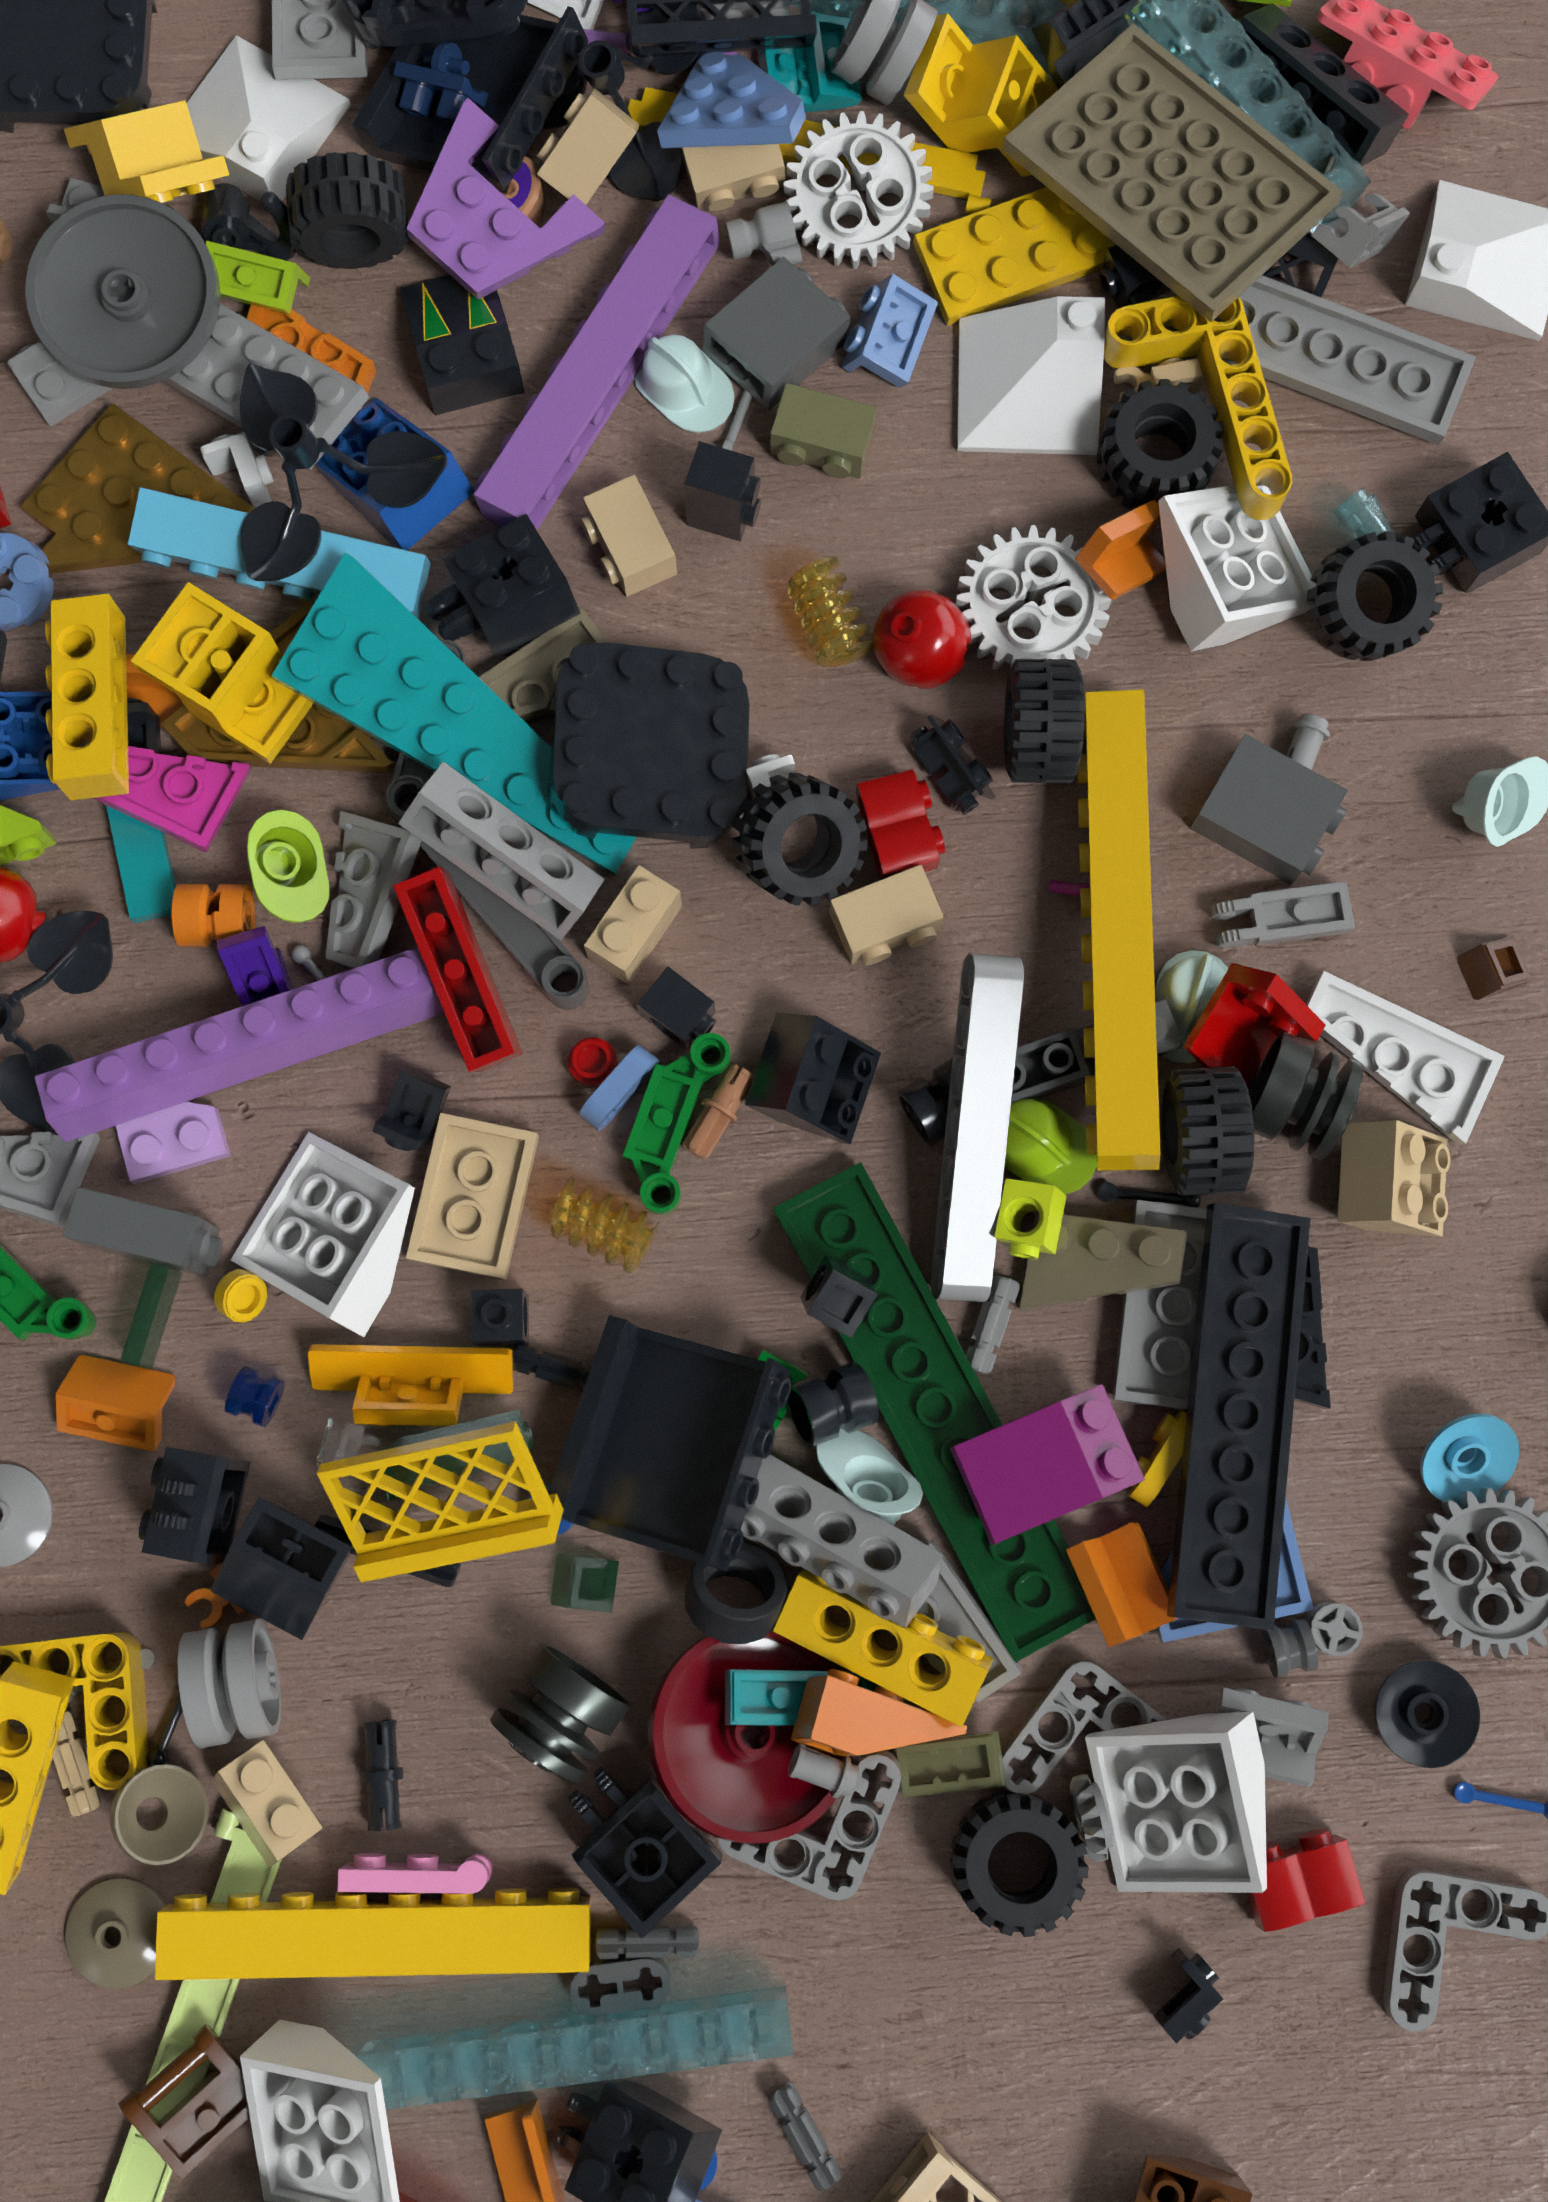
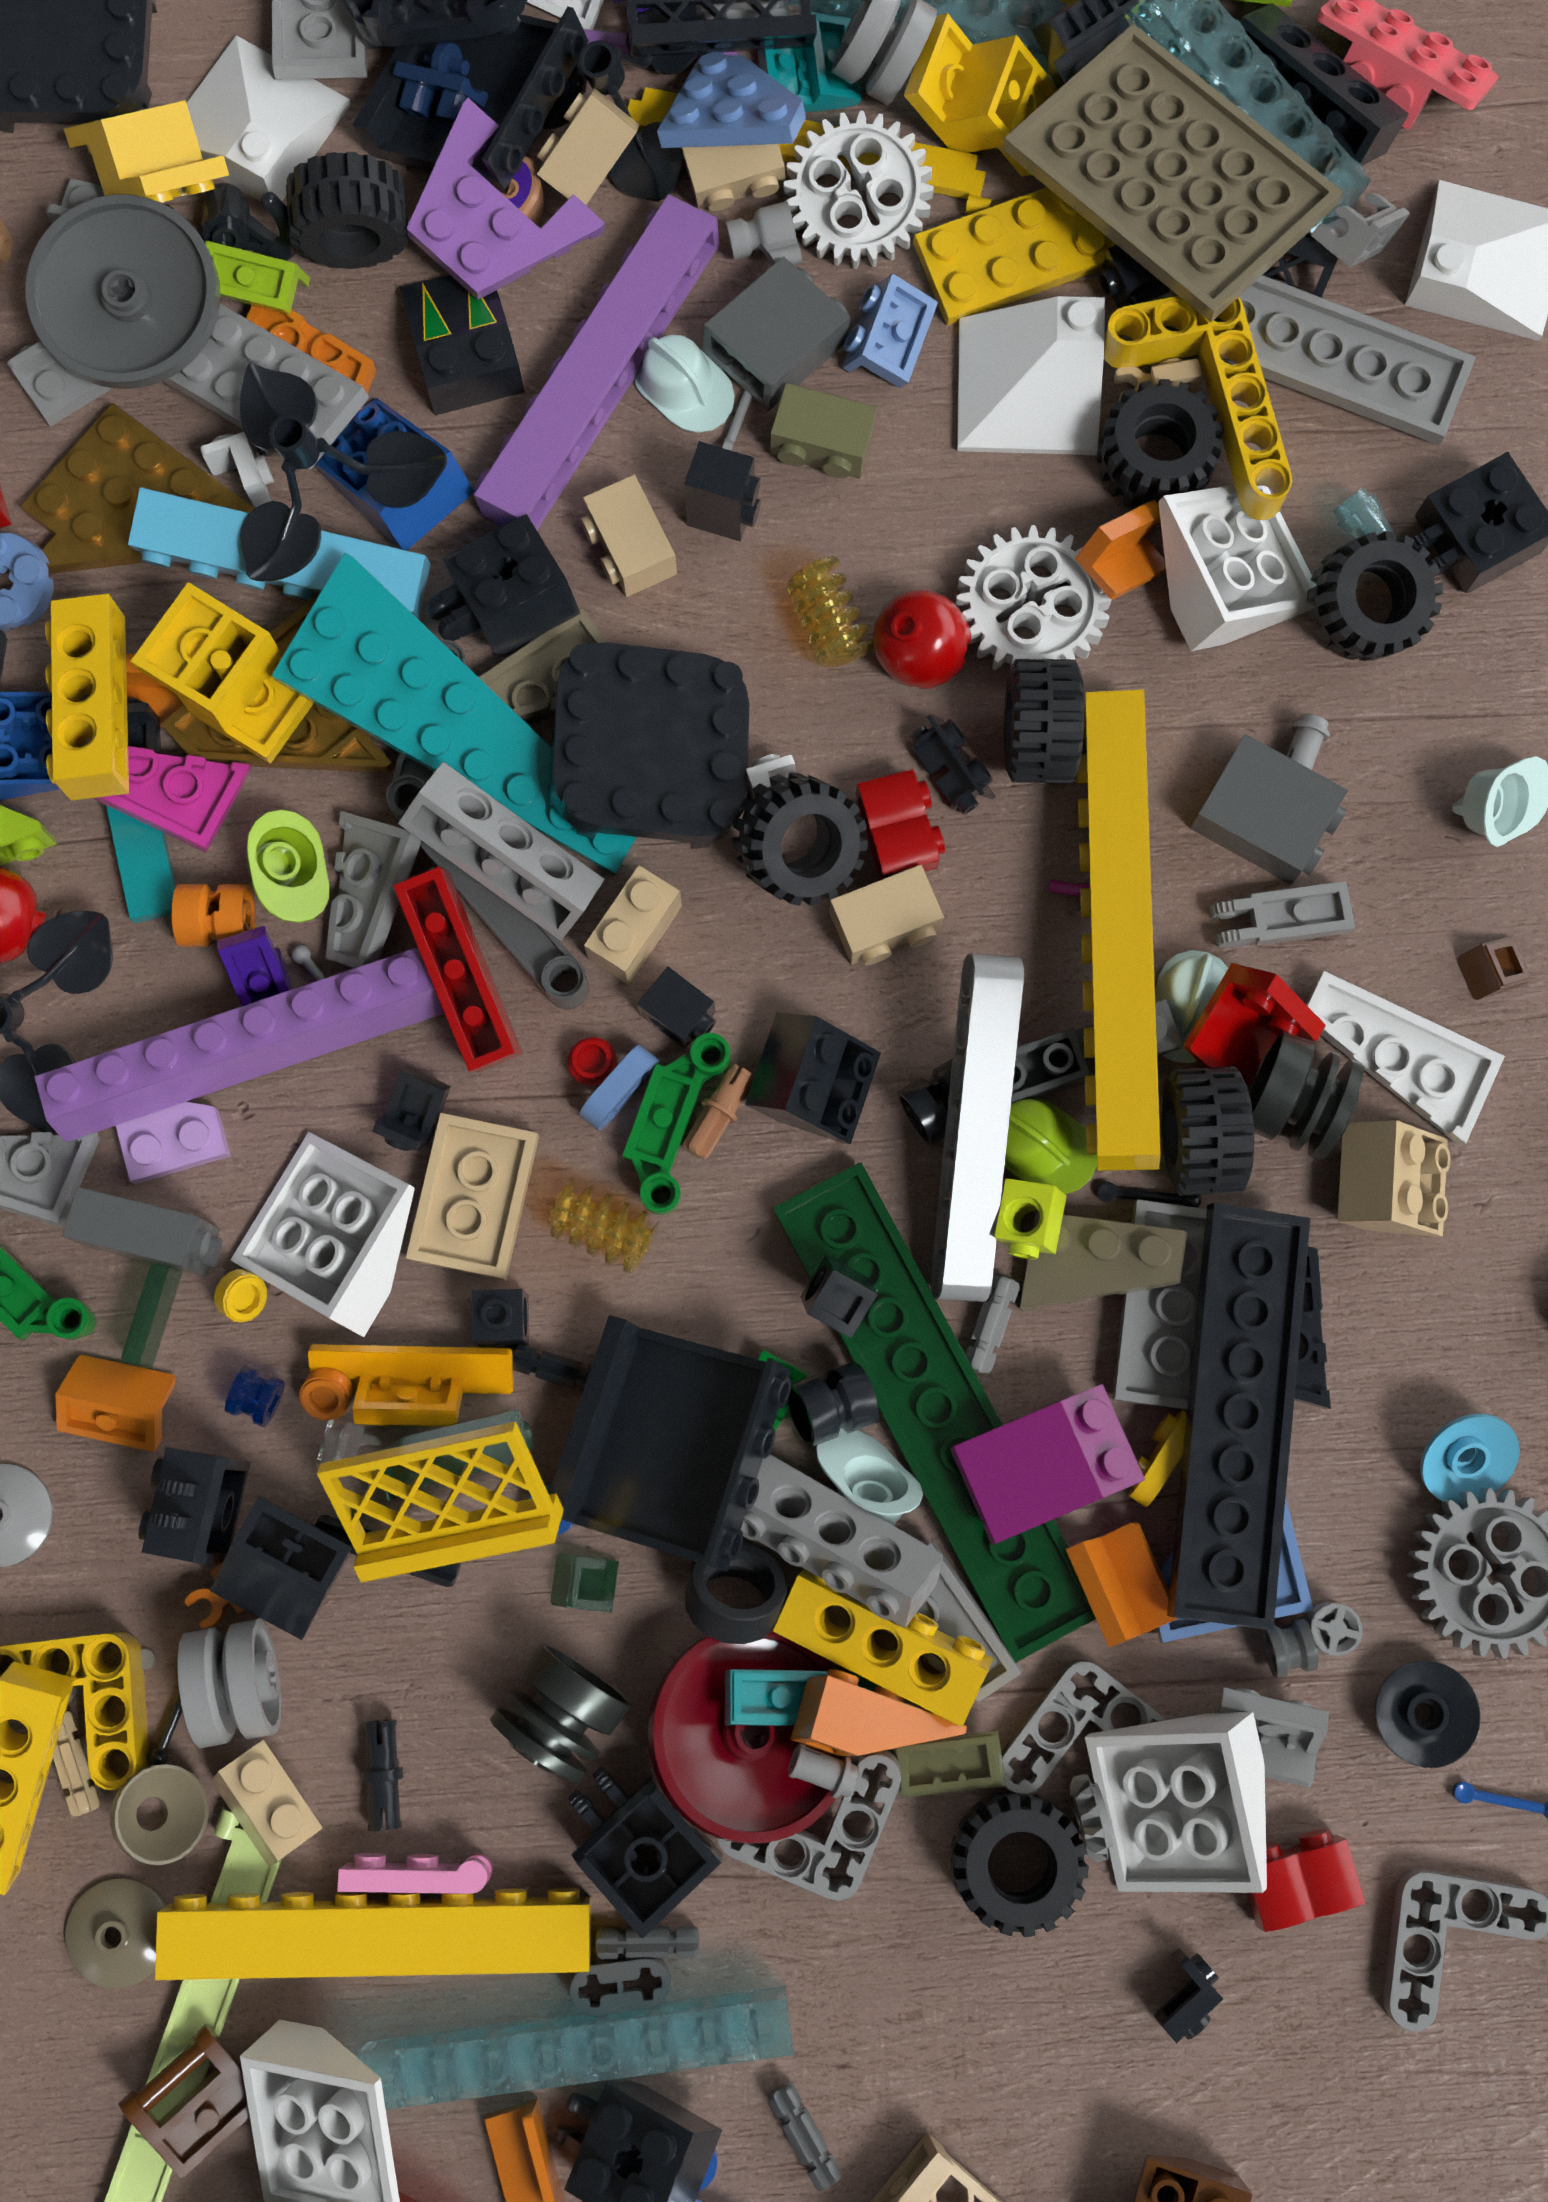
(326, 1394): none -> orange tile

